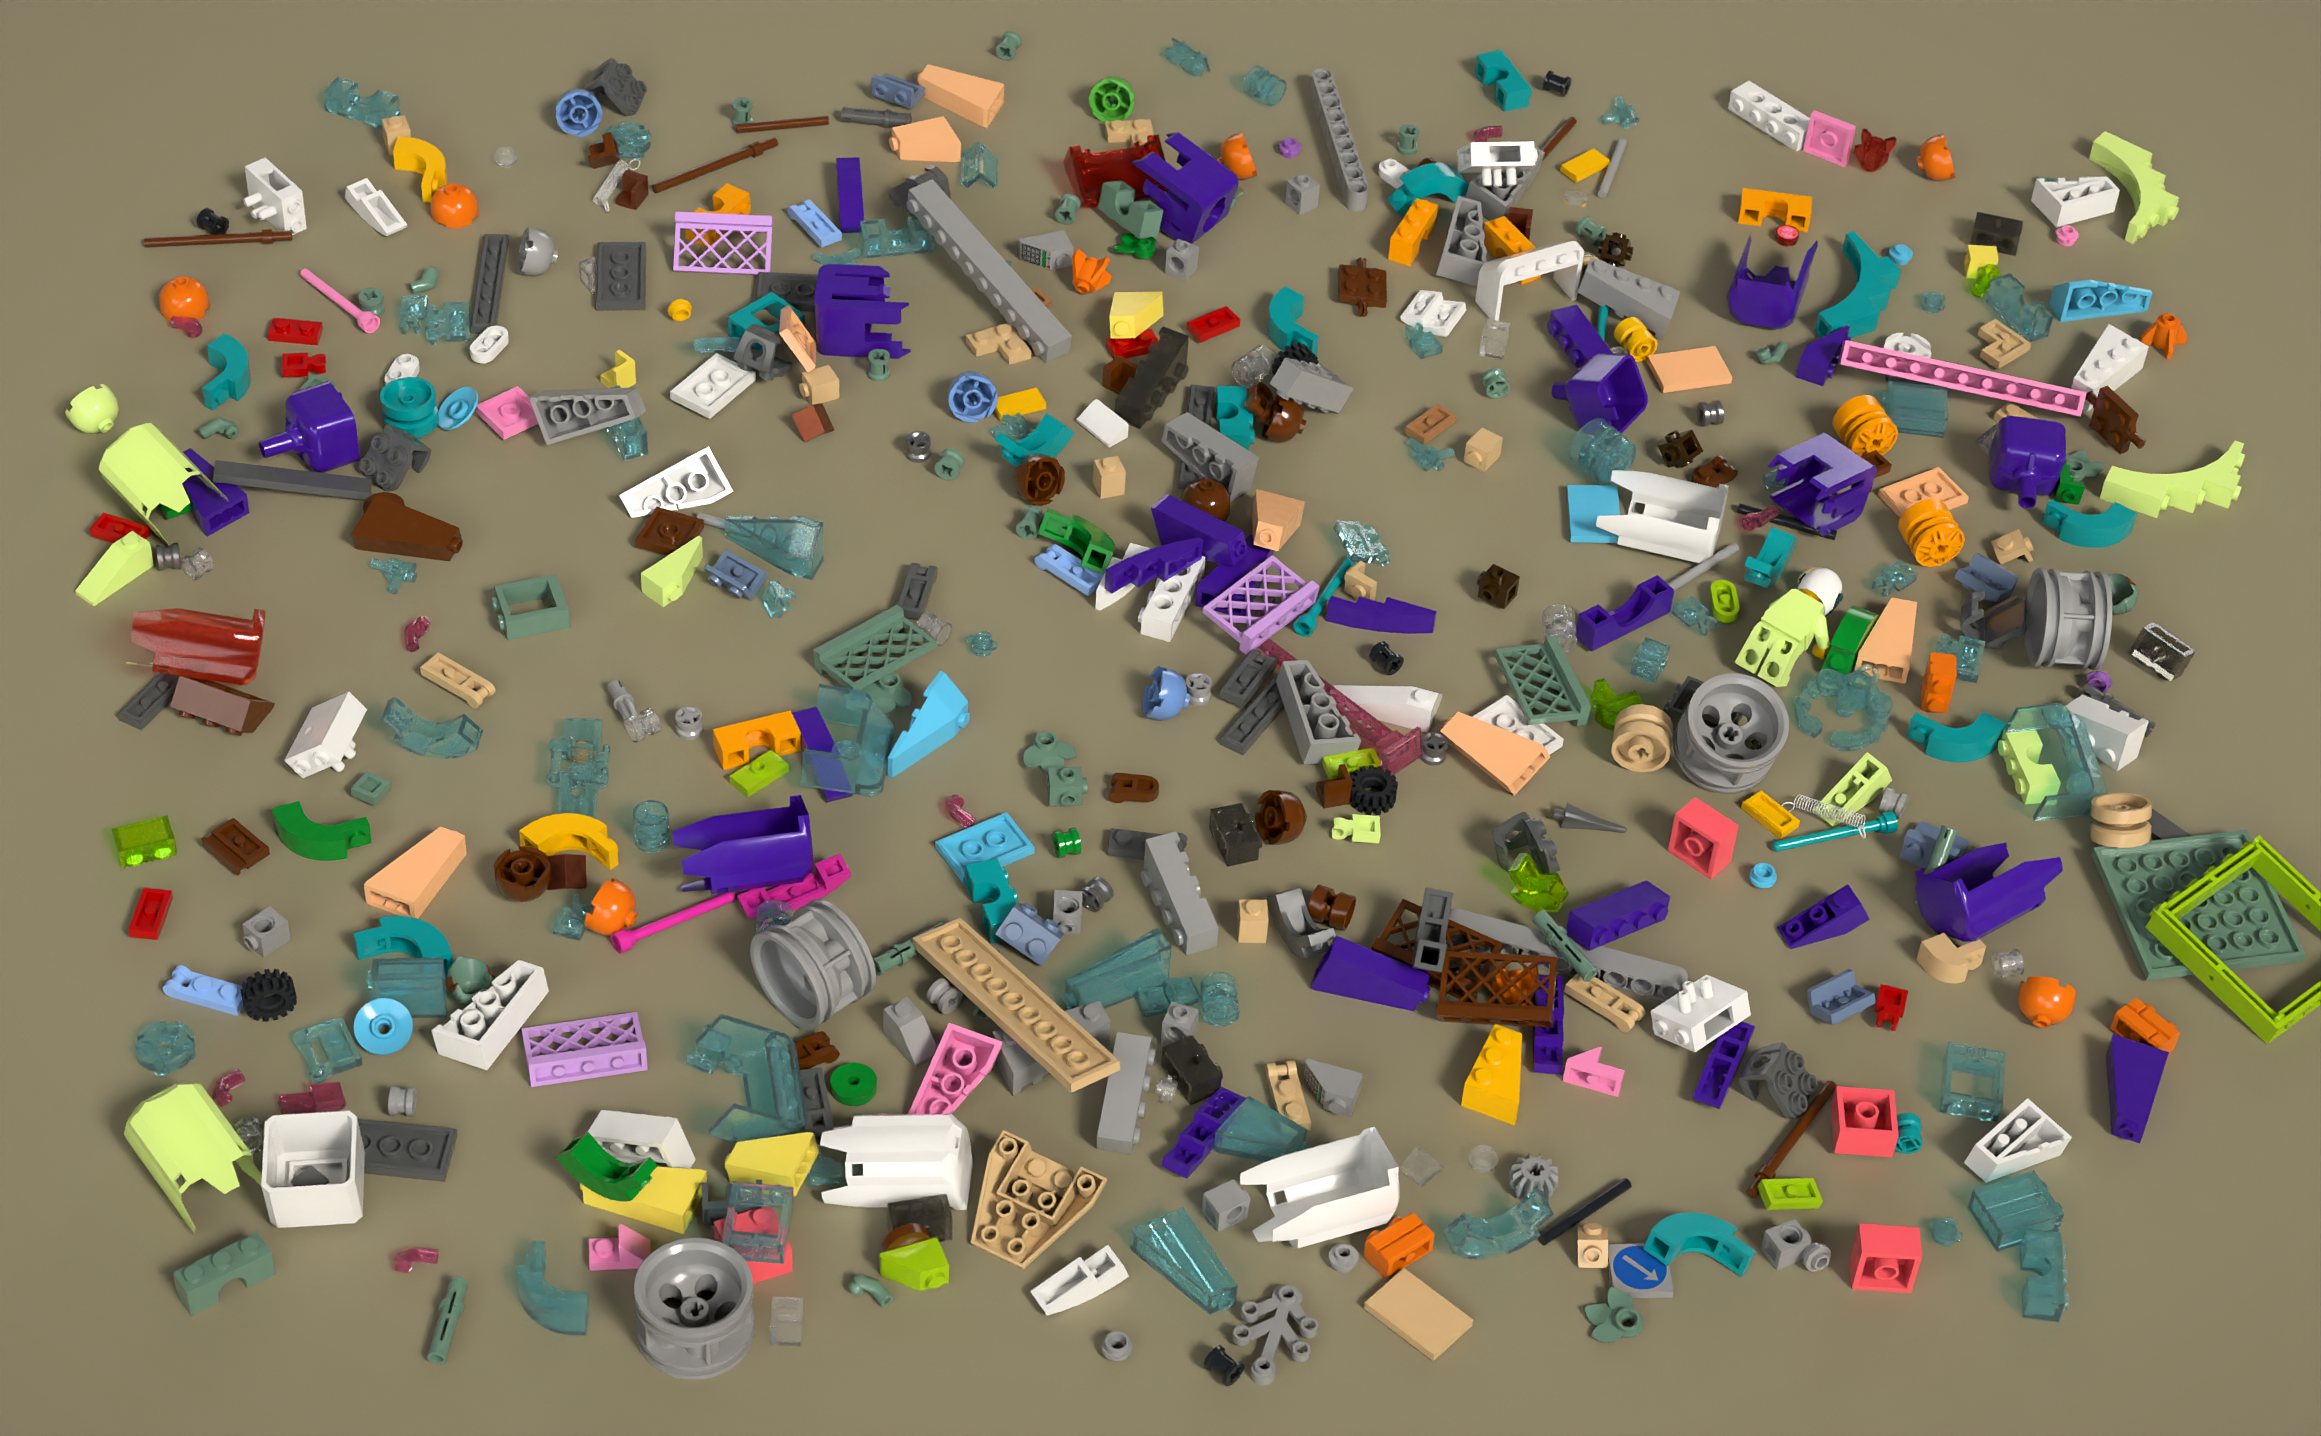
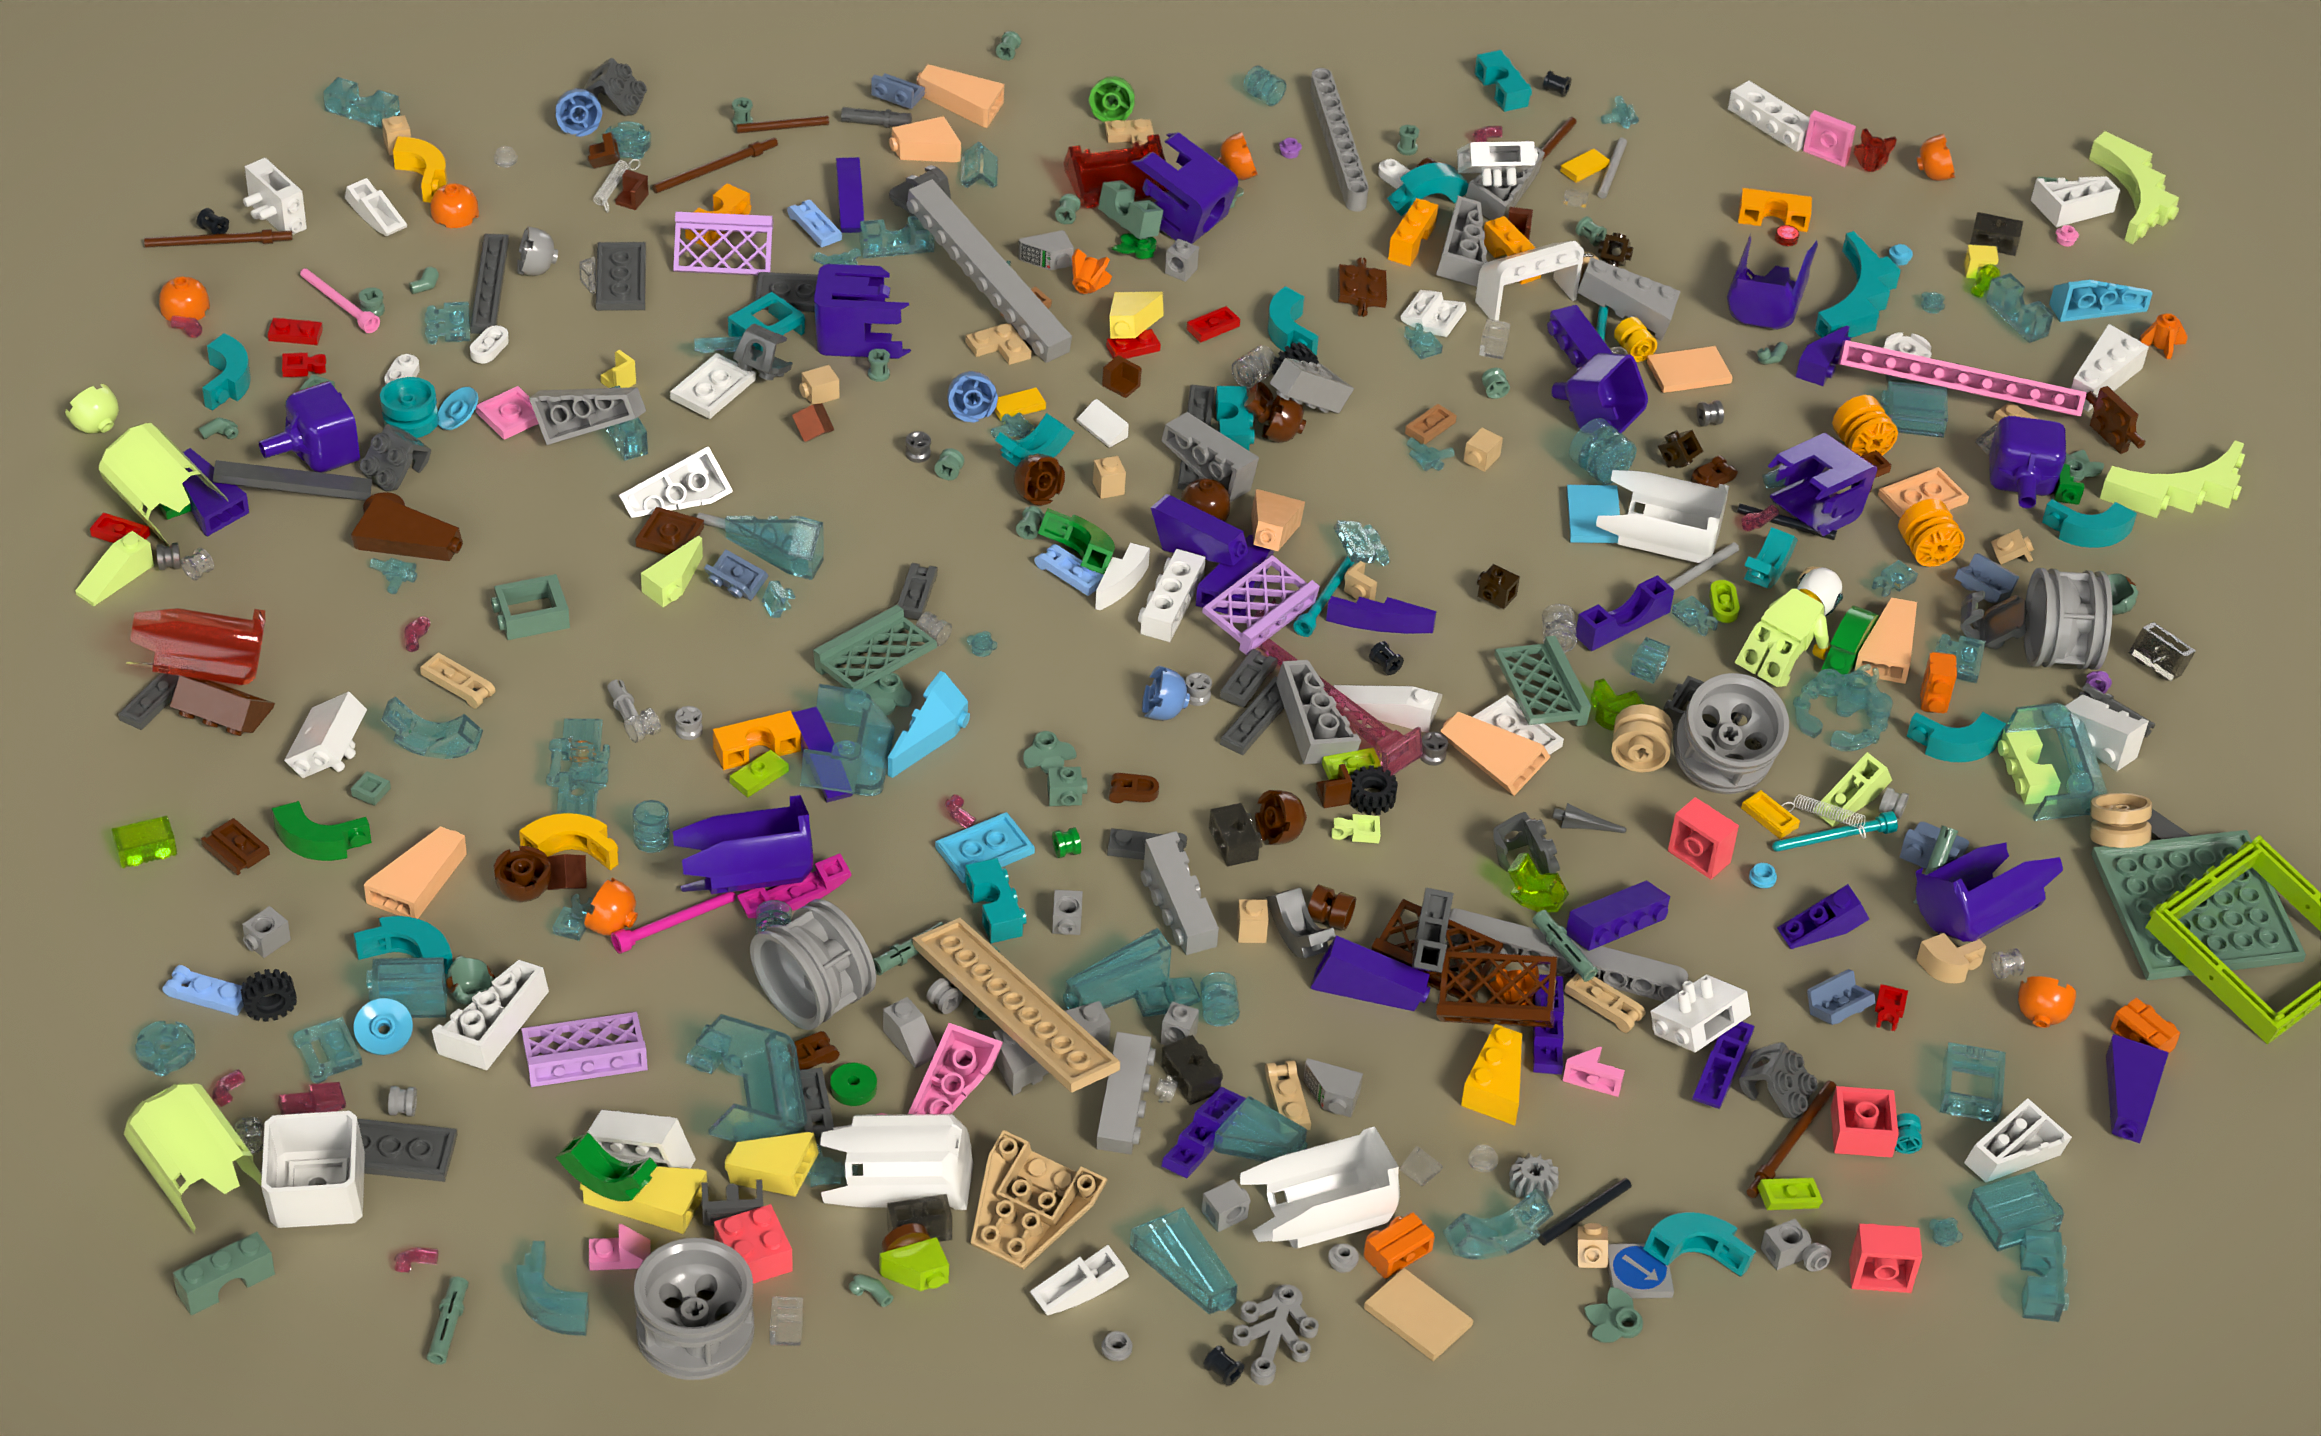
(150, 913): red plate -> none
(310, 1177): dark grey piece -> none
(411, 311): clear light blue plate -> none
(680, 309): yellow plate -> none
(769, 1247): clear light blue window -> none
(798, 338): light nougat tile -> none
(1030, 932): sand blue bracket -> none
(1096, 894): flat silver wheel -> none
(1154, 378): clear smoke wedge -> none
(1156, 562): dark purple slope -> none
(1194, 62): clear light blue hinge -> none
(1302, 194): light grey brick -> none
(2004, 344): tan plate -> none

